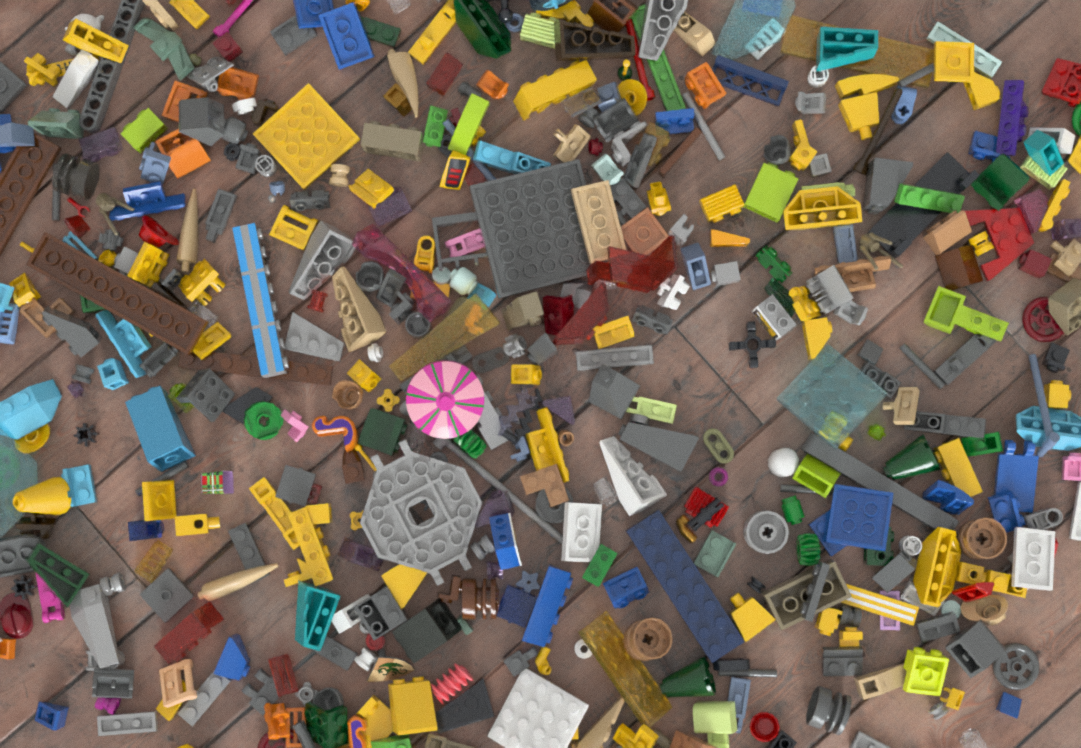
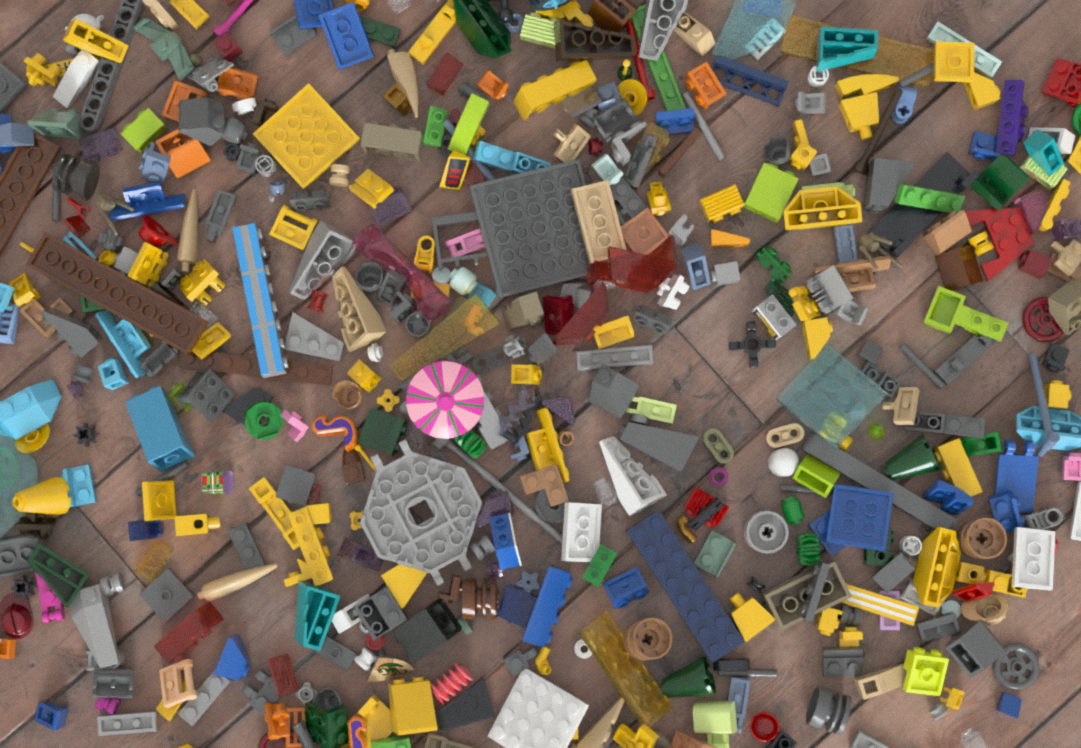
(784, 435): none -> tan plate

